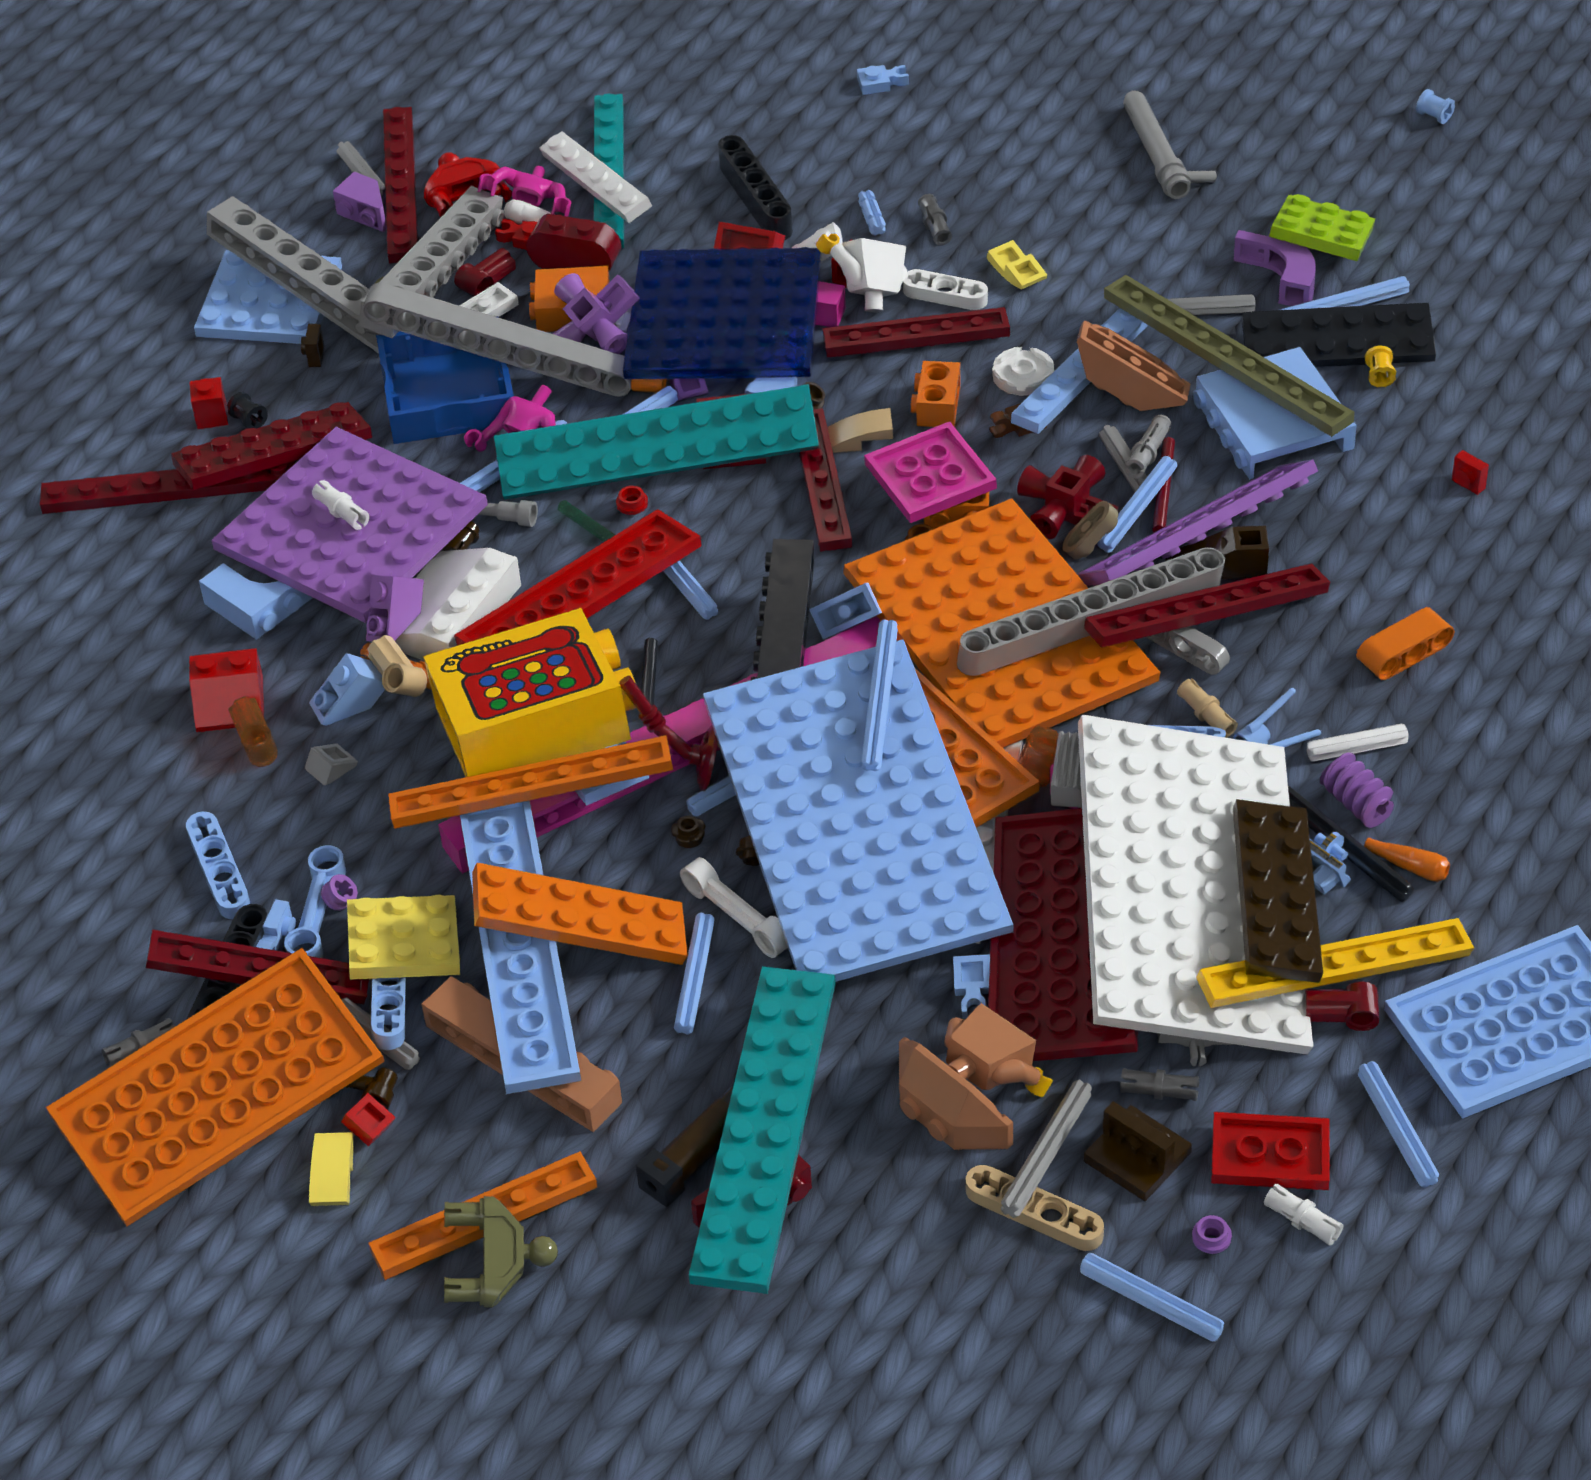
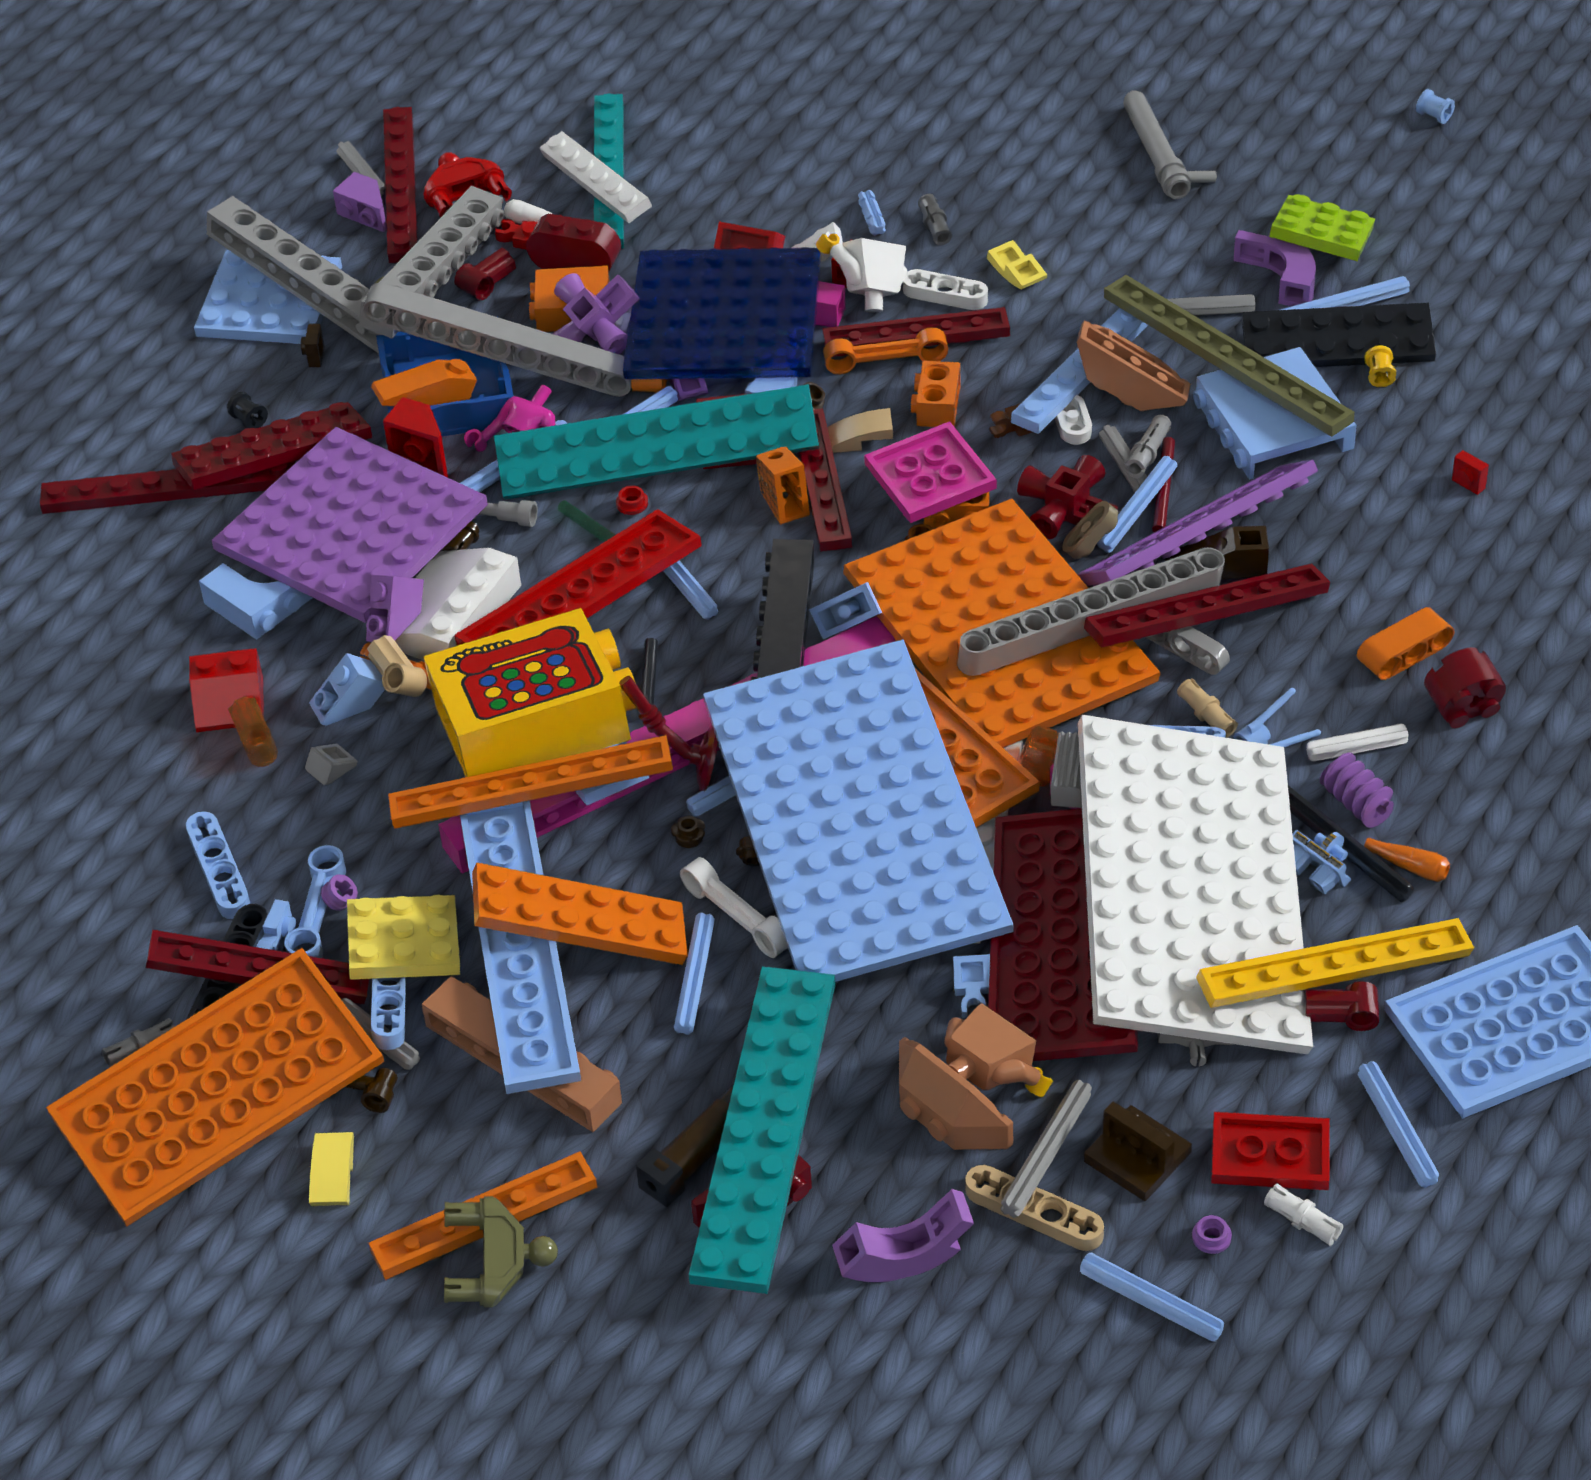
(208, 403): red brick -> none
(340, 505): white pin -> none
(368, 1119): red plate -> none
(415, 435): none -> red slope
(429, 383): none -> orange slope
(493, 301): white plate -> none
(528, 187): dark pink piece -> none
(754, 186): black beam -> none
(783, 472): none -> orange torso
(878, 79): light blue plate -> none
(879, 695): light blue axle -> none
(885, 350): none -> orange piece
(905, 1250): none -> medium lavender arch
(1018, 378): white tile -> none
(1074, 422): none -> white plate
(1159, 1084): flat silver pin -> none
(1277, 891): dark brown plate -> none
(1465, 687): none -> dark red brick

